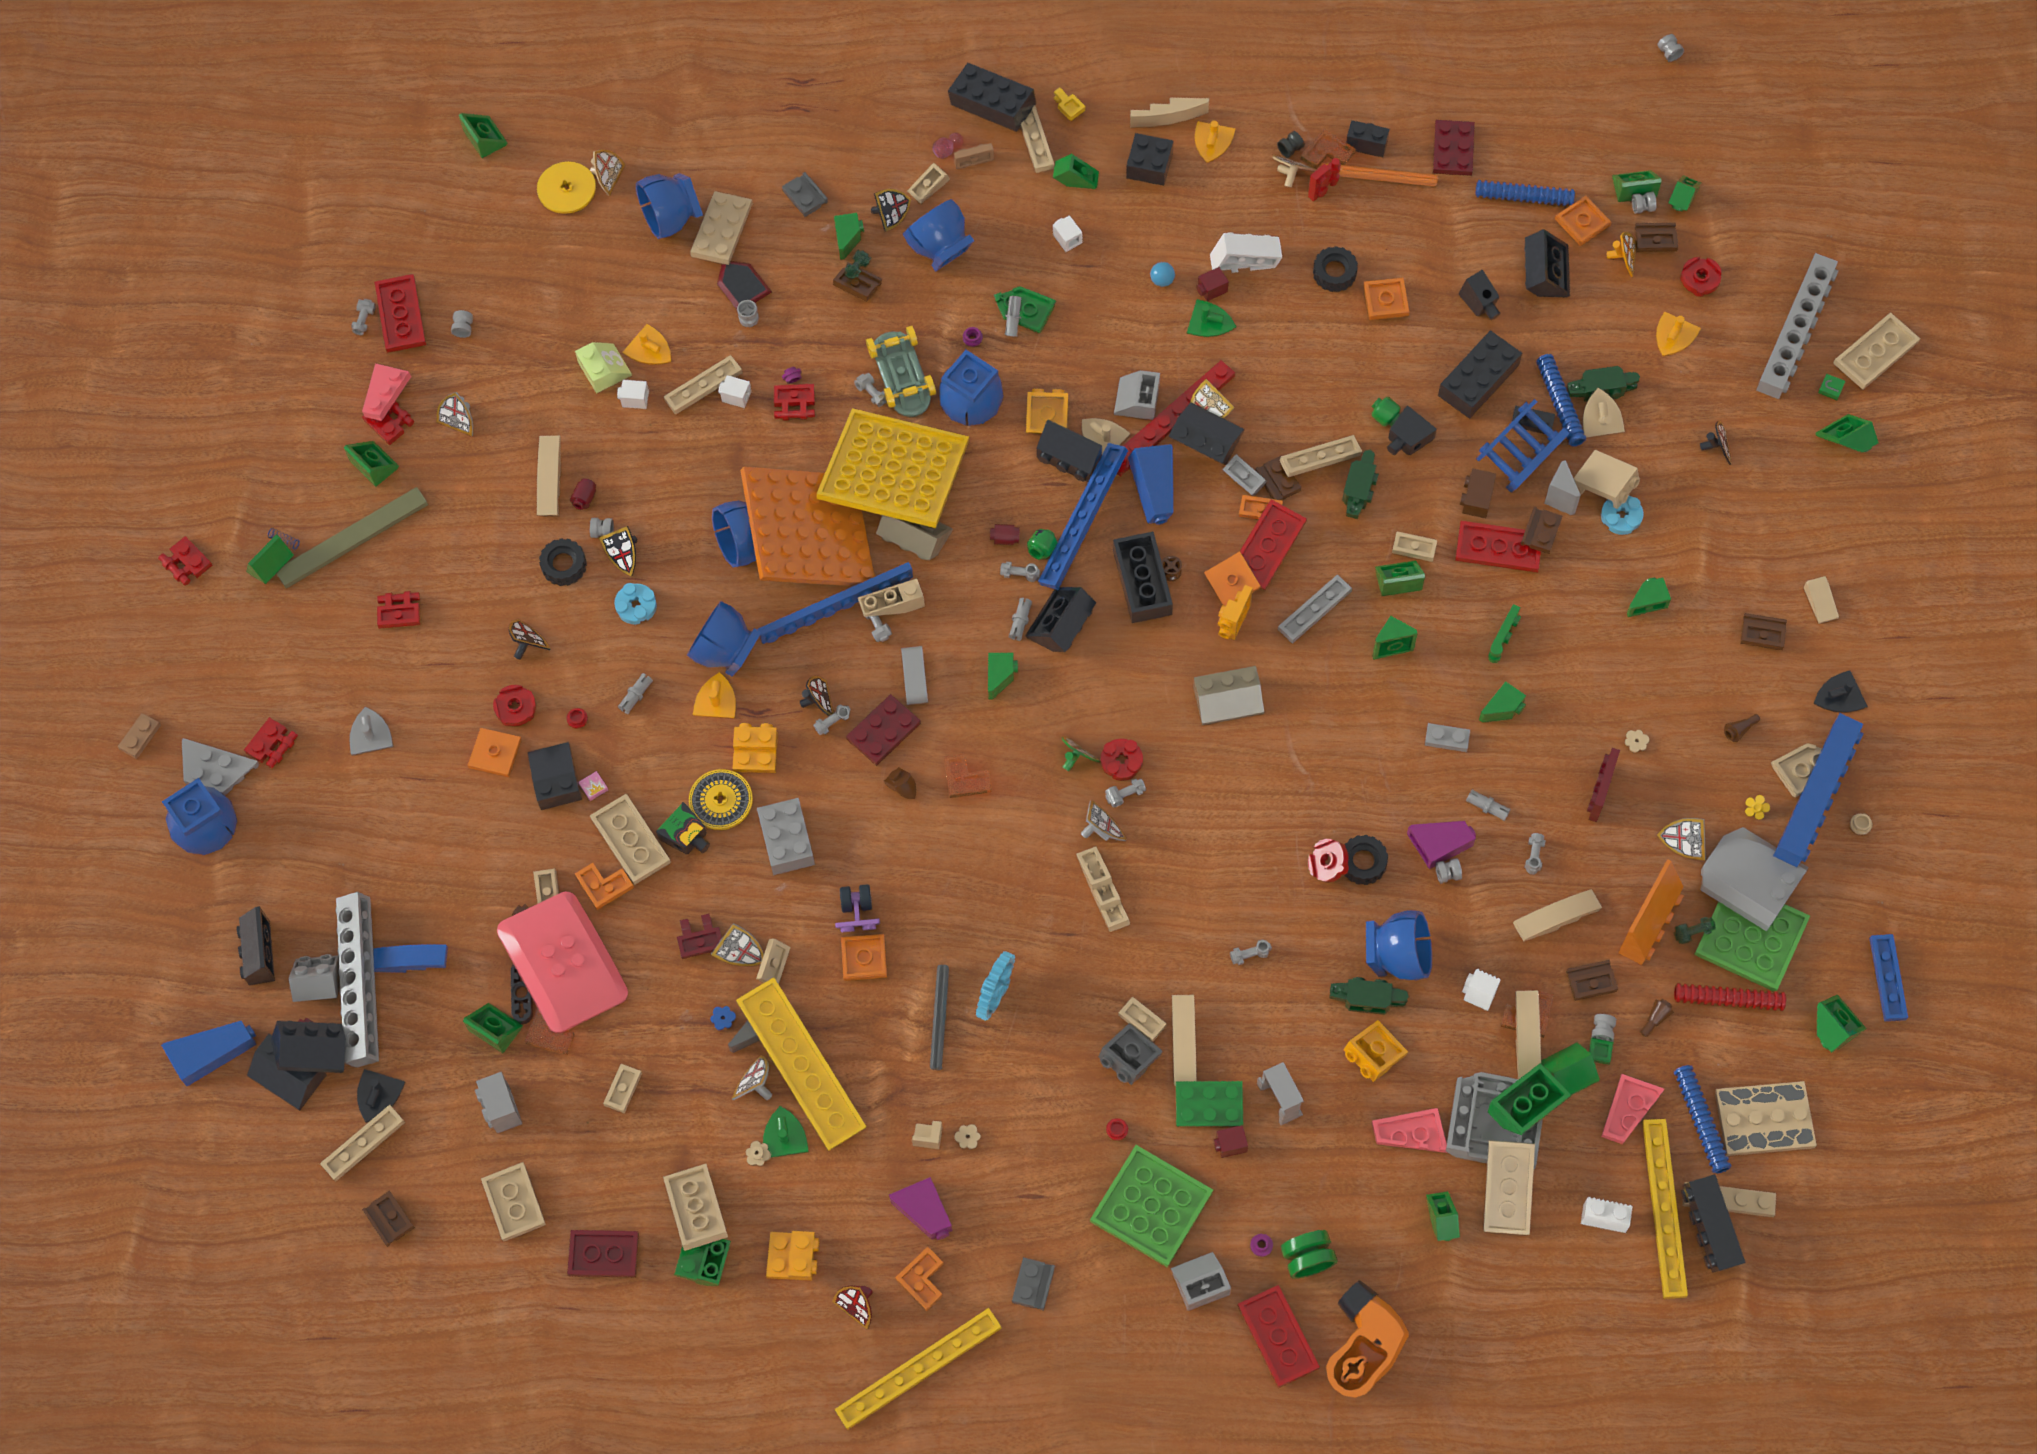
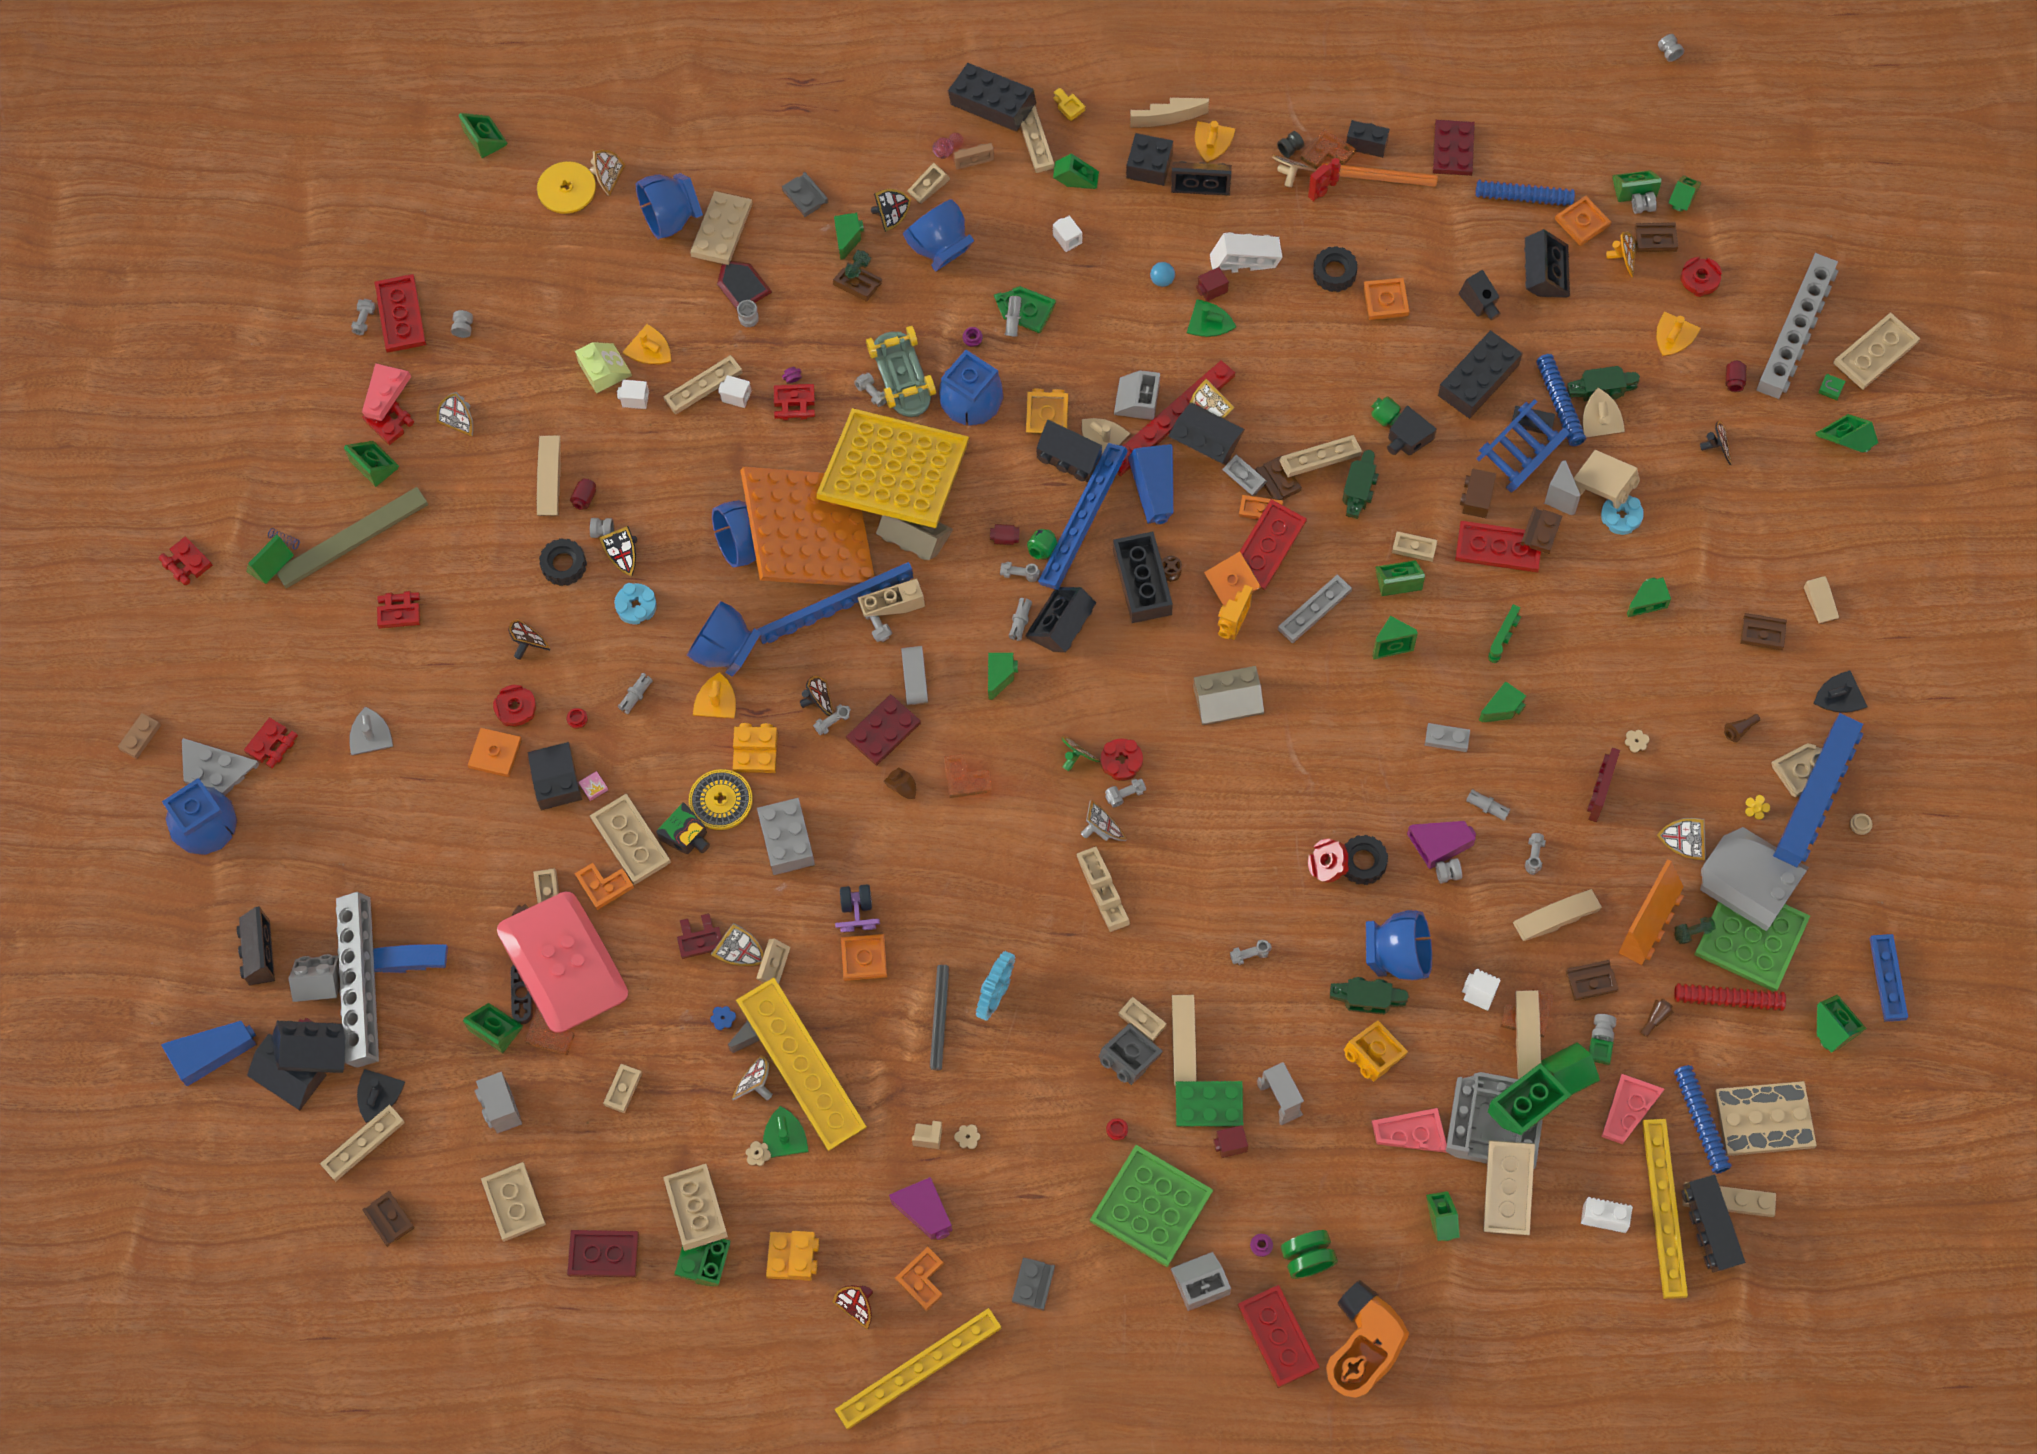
(1201, 178): none -> black slope
(1736, 376): none -> dark red brick

